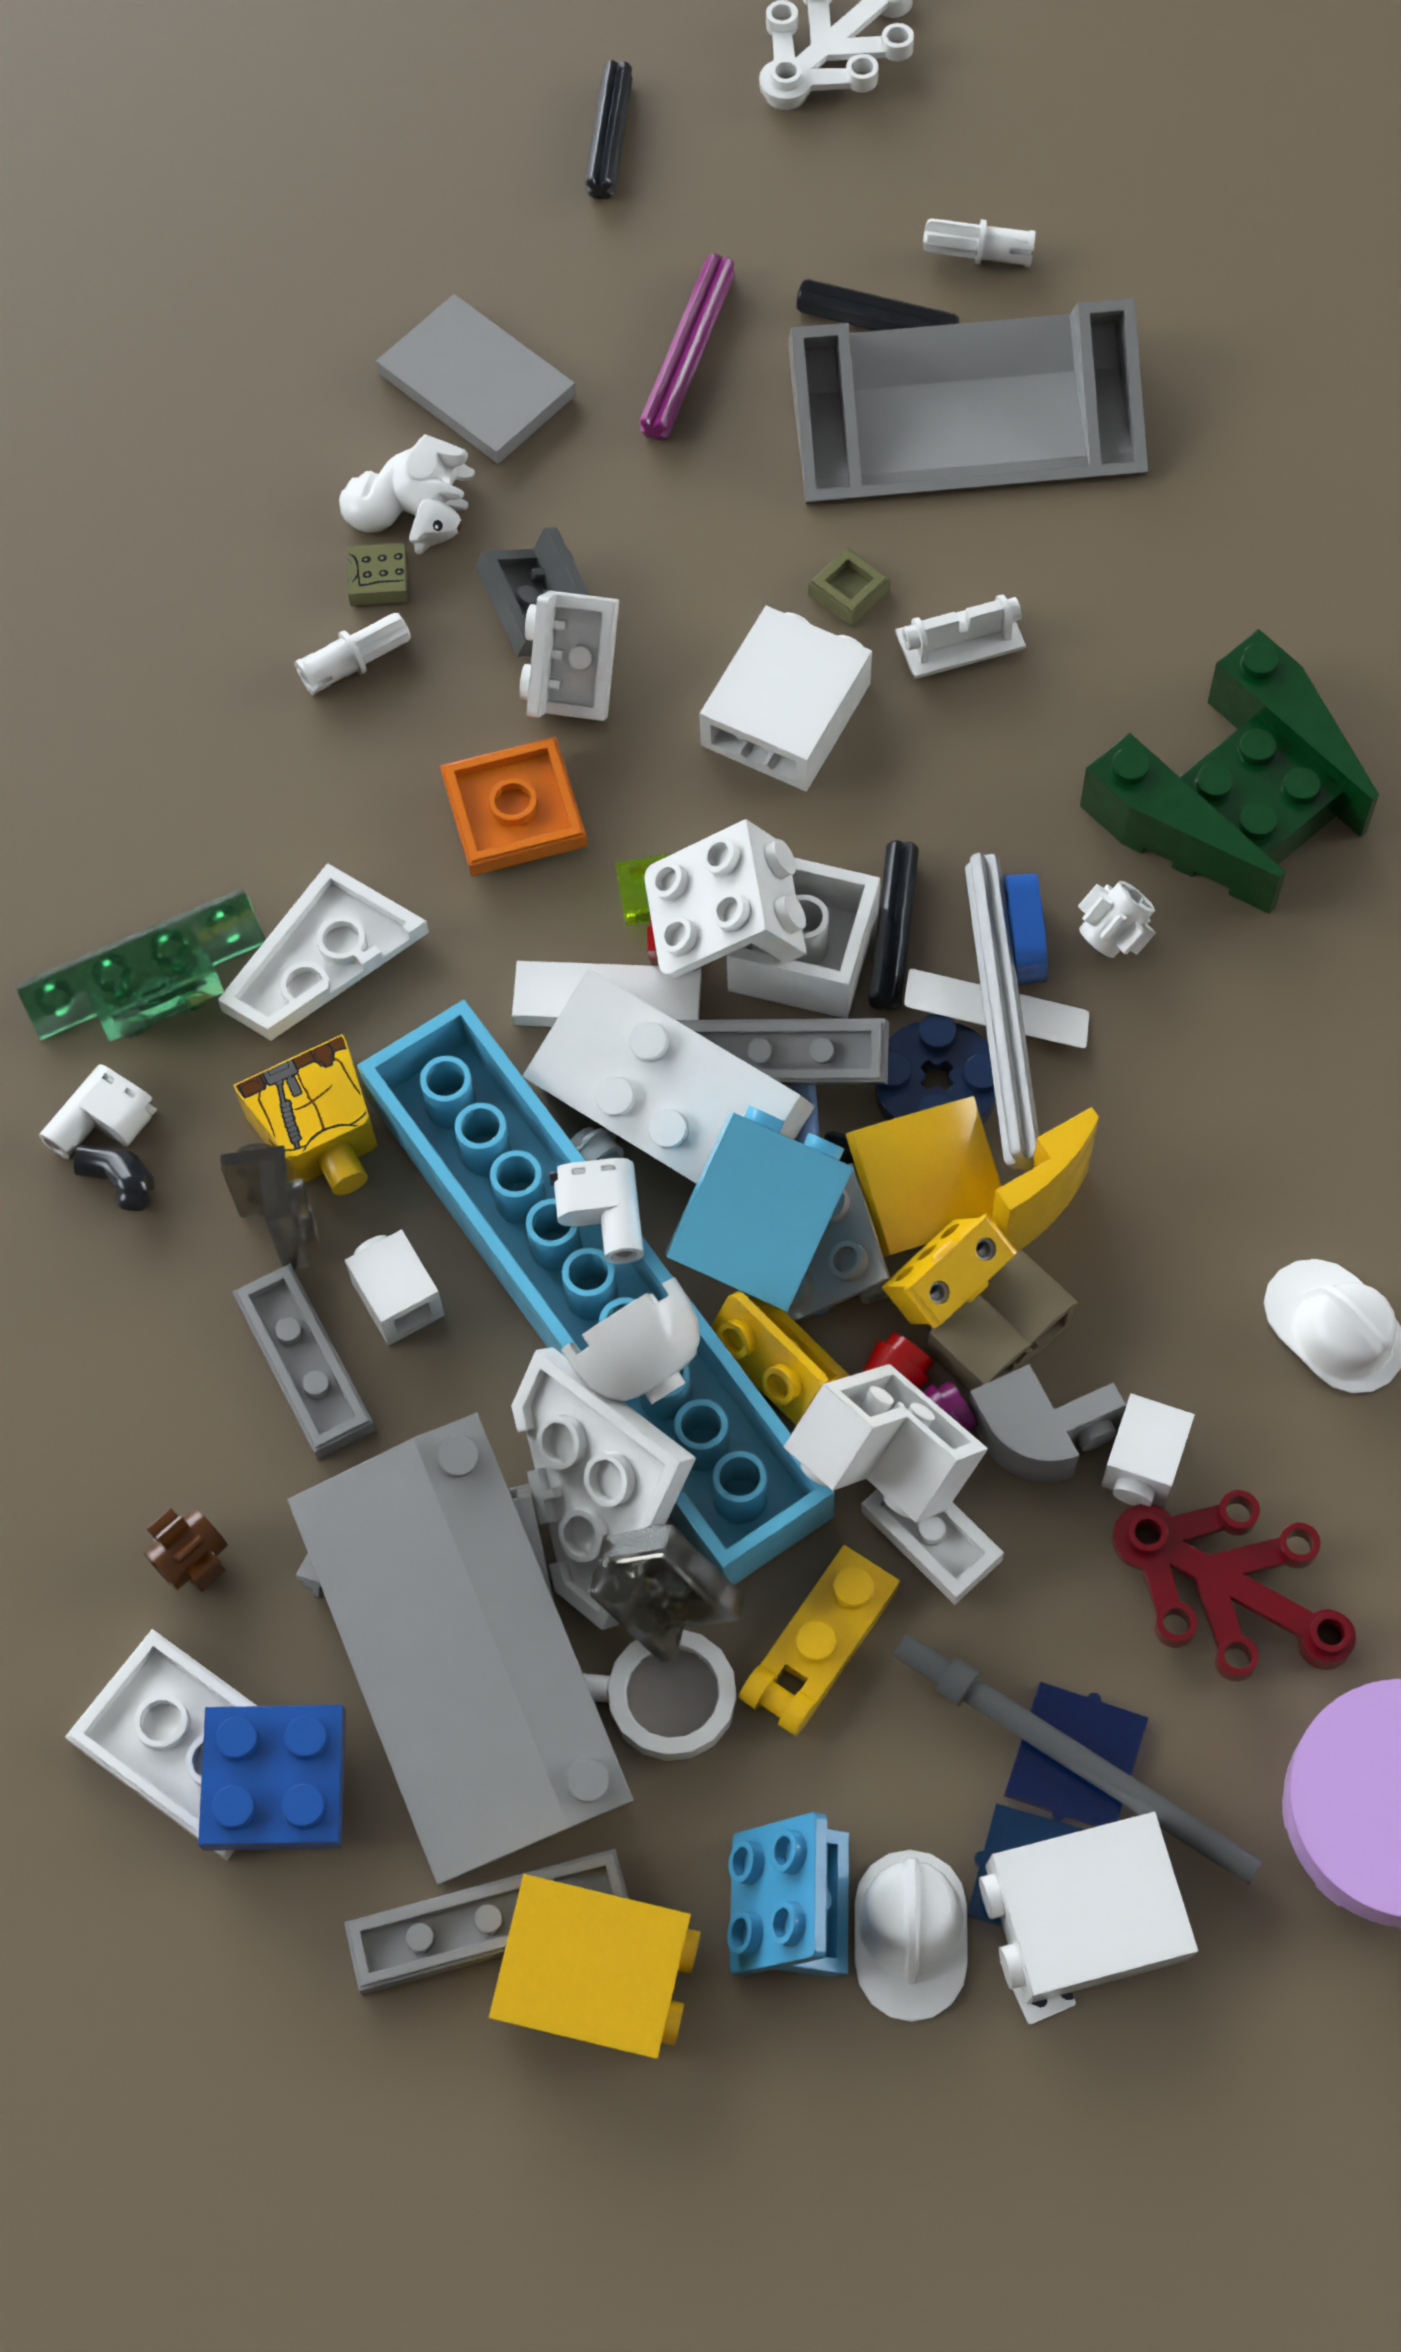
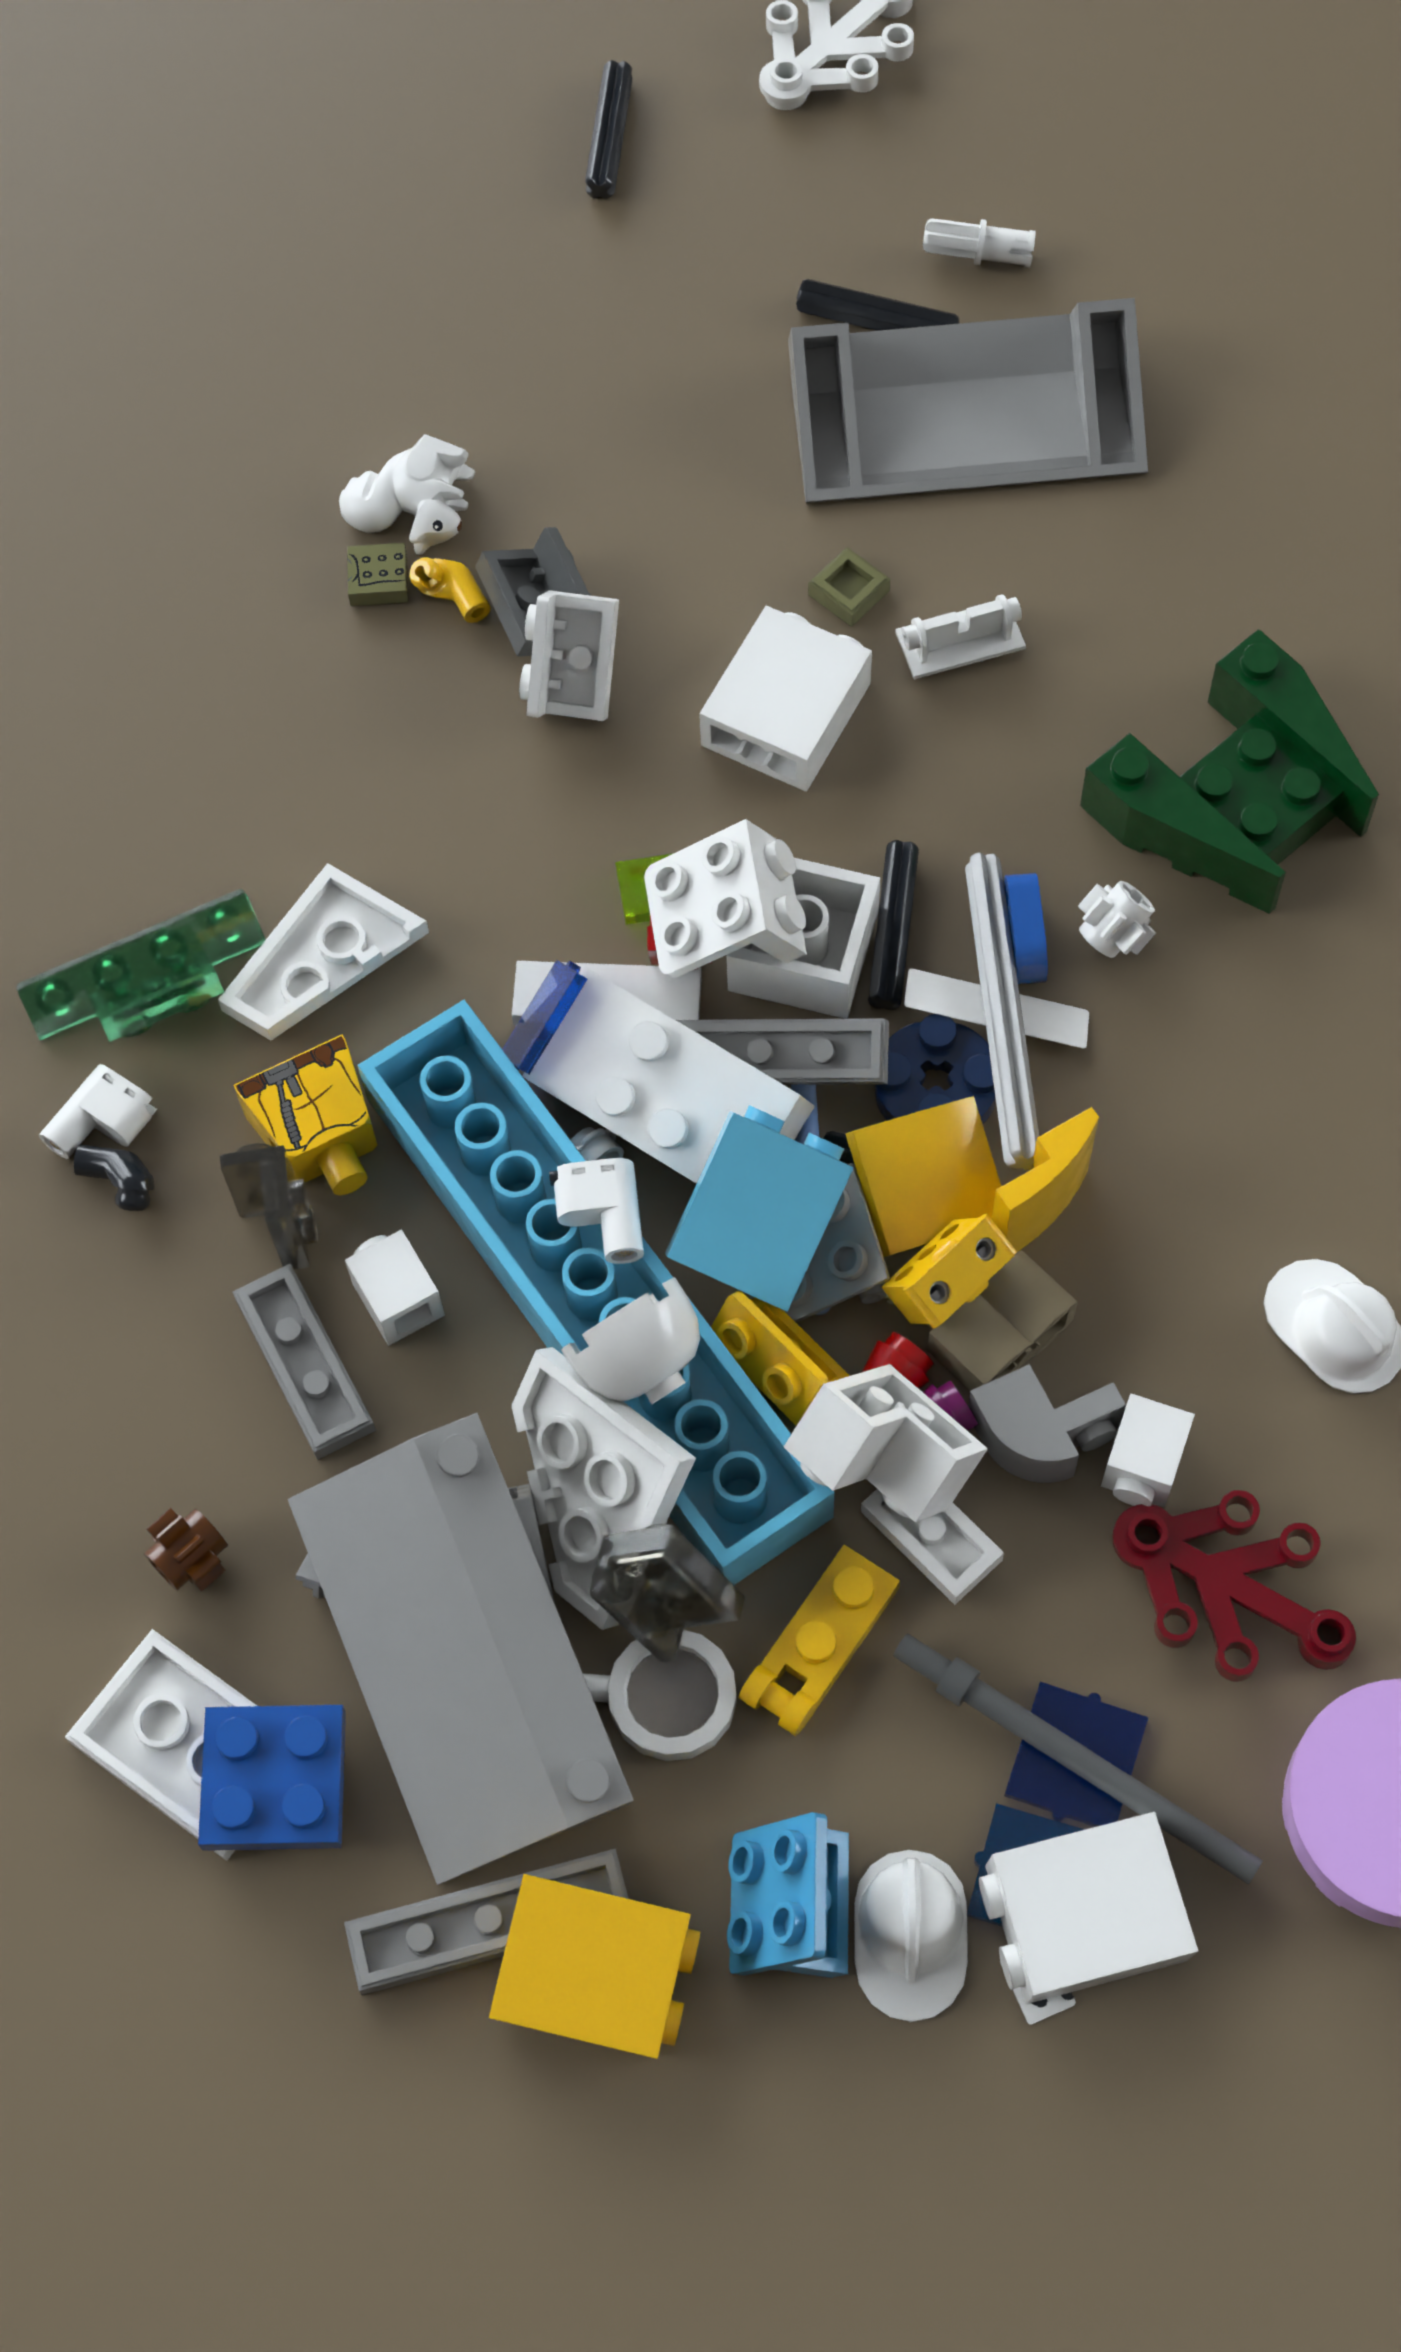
(351, 653): white axle -> none
(451, 582): none -> yellow arm
(476, 378): light grey tile -> none
(513, 806): orange plate -> none
(544, 1015): none -> clear blue piece
(687, 347): magenta axle -> none

